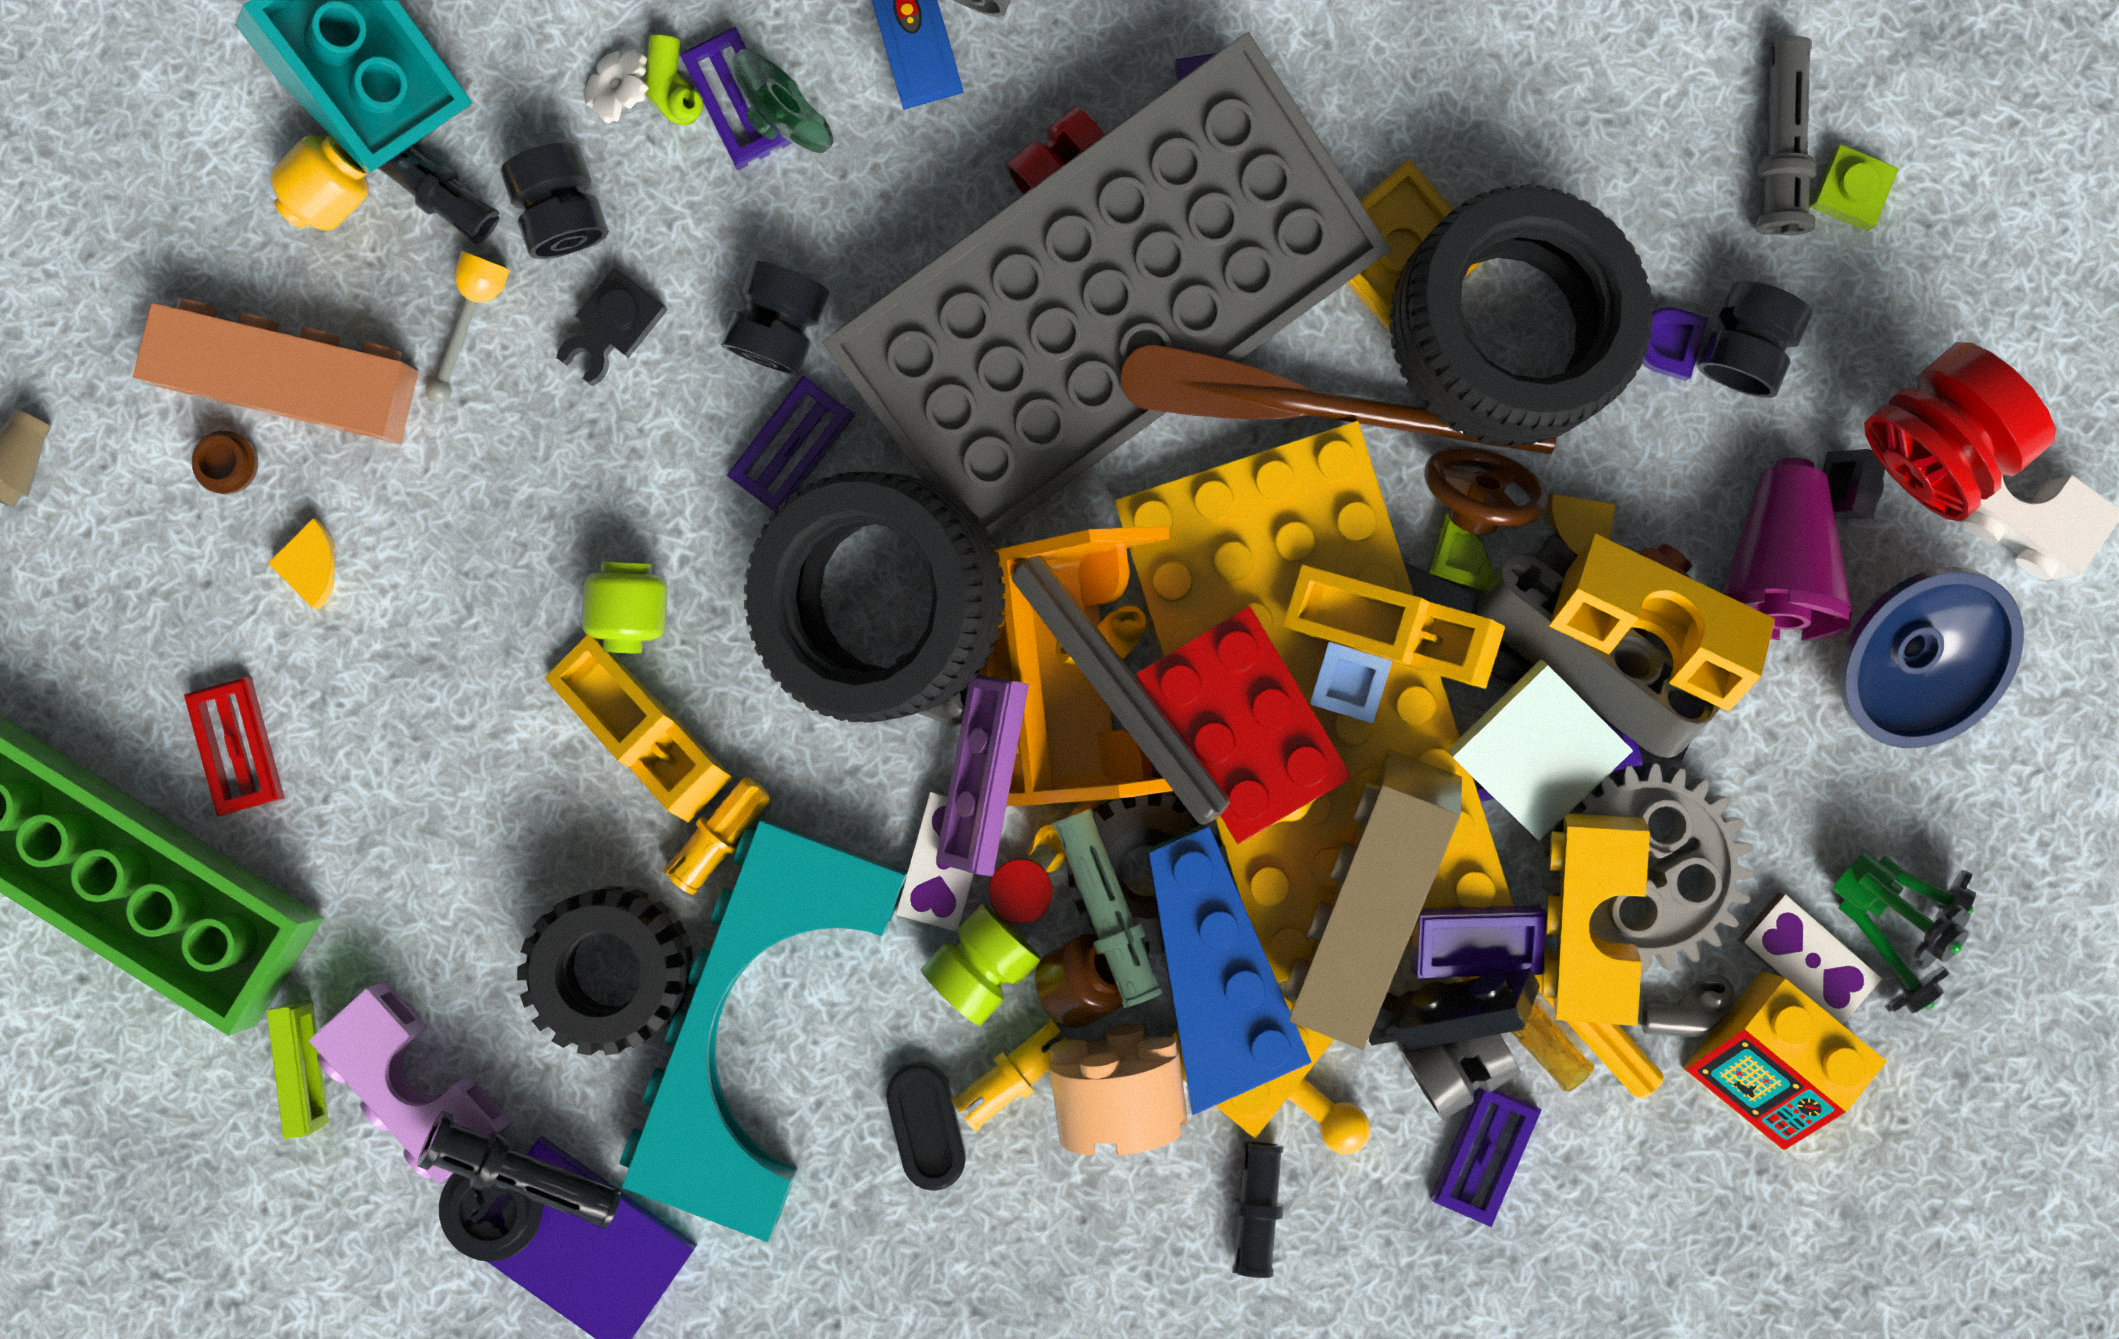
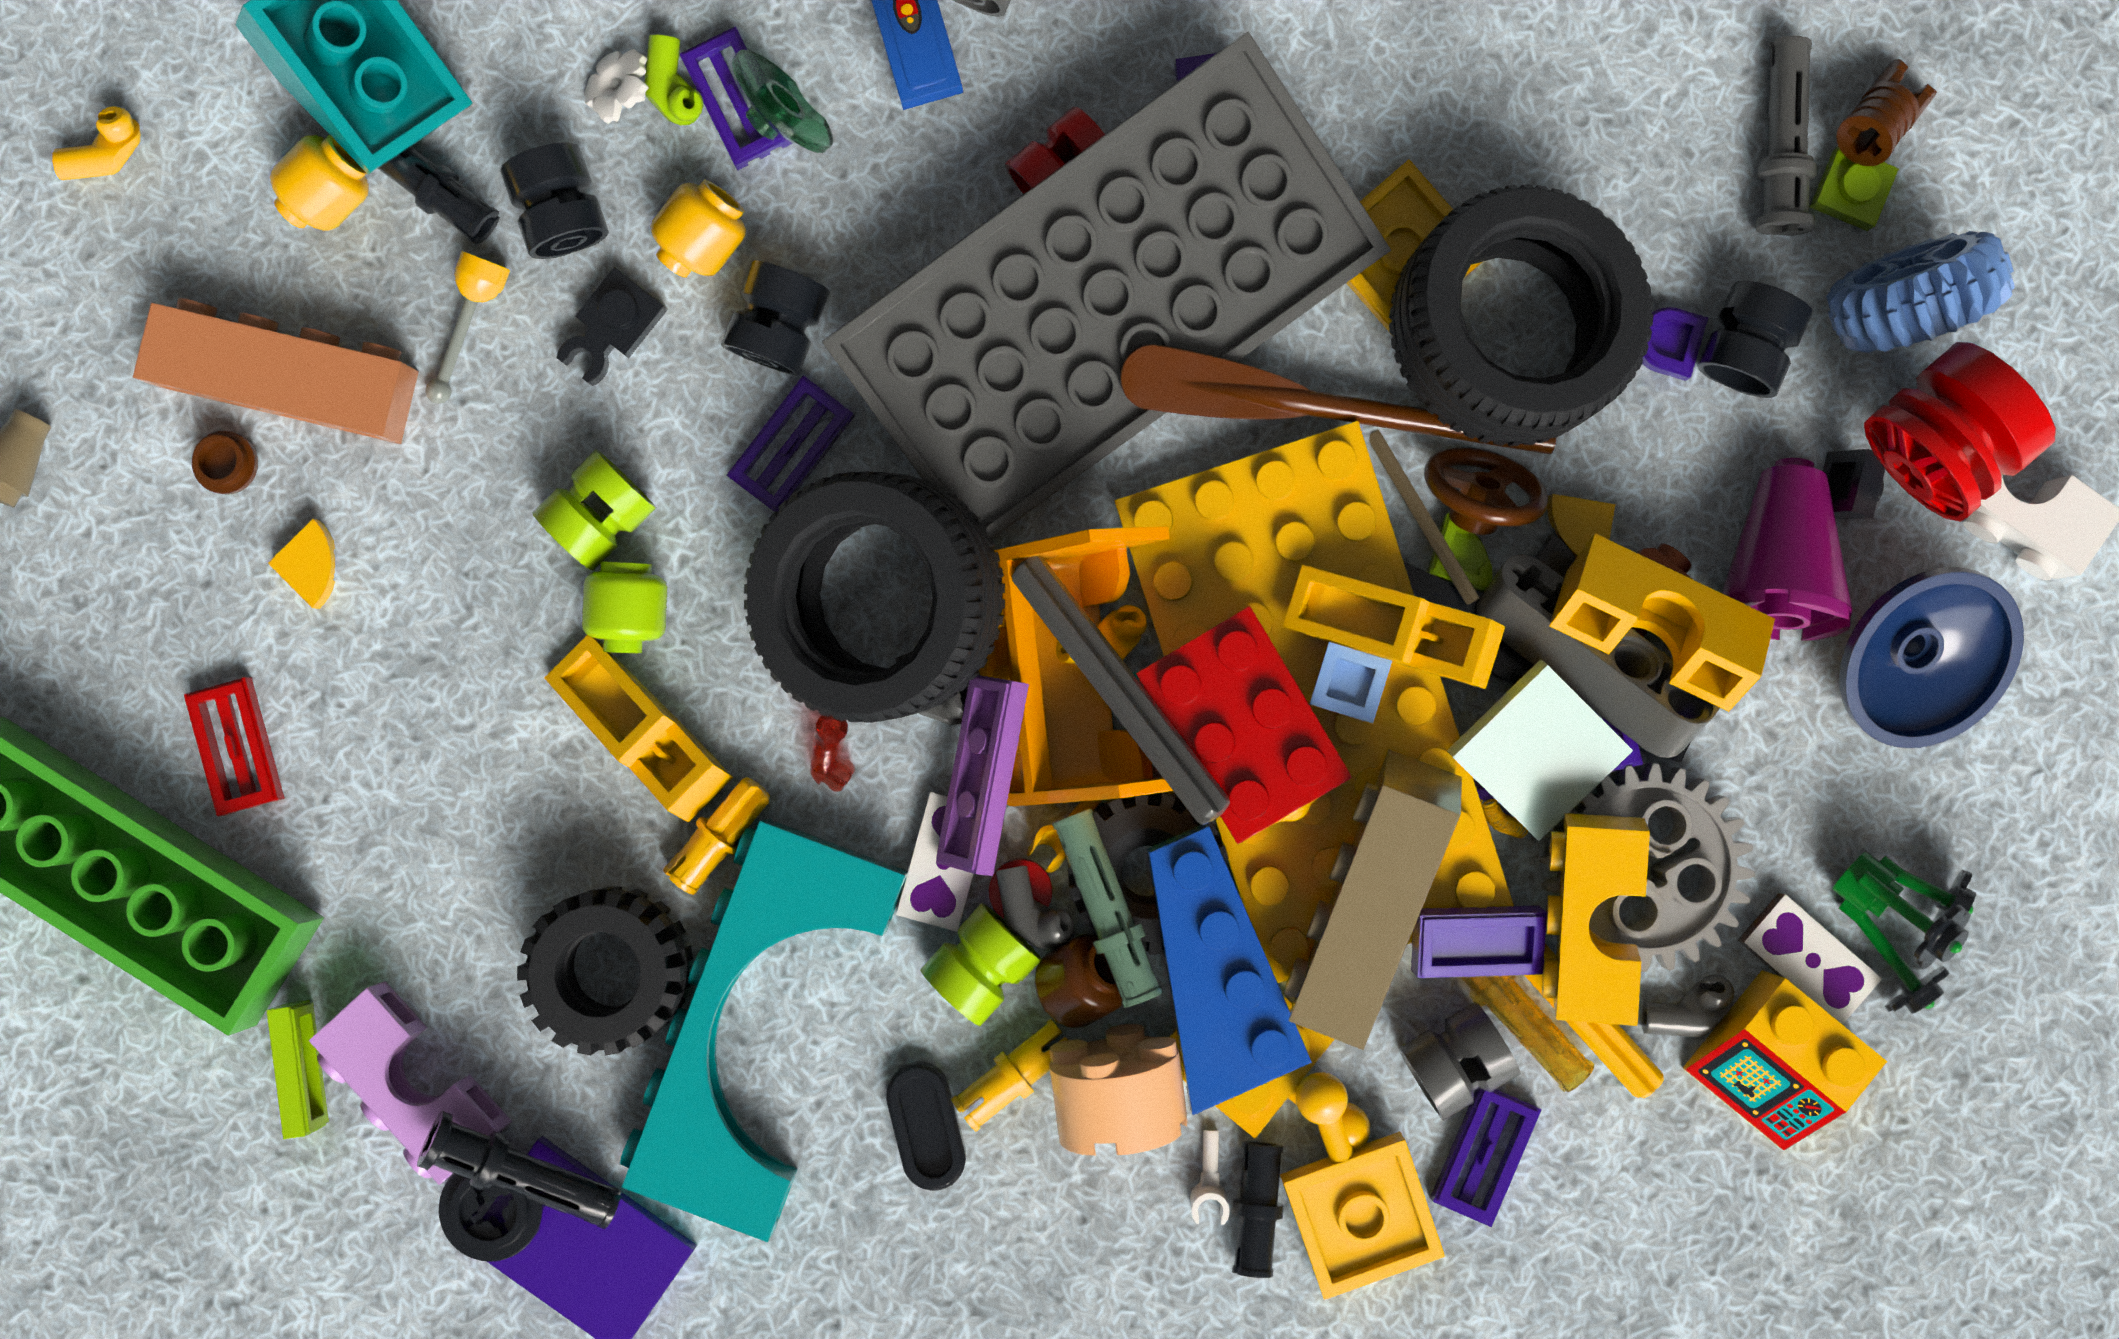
(108, 152): none -> yellow arm
(578, 525): none -> lime wheel
(698, 229): none -> yellow head
(827, 746): none -> clear red arm
(1029, 917): none -> dark grey arm
(1209, 1180): none -> white hand
(1357, 1208): none -> yellow plate
(1423, 518): none -> dark tan piece
(1457, 1010): black hinge -> none
(1501, 816): none -> yellow leg
(1882, 117): none -> reddish brown hinge
(1921, 292): none -> medium blue gear

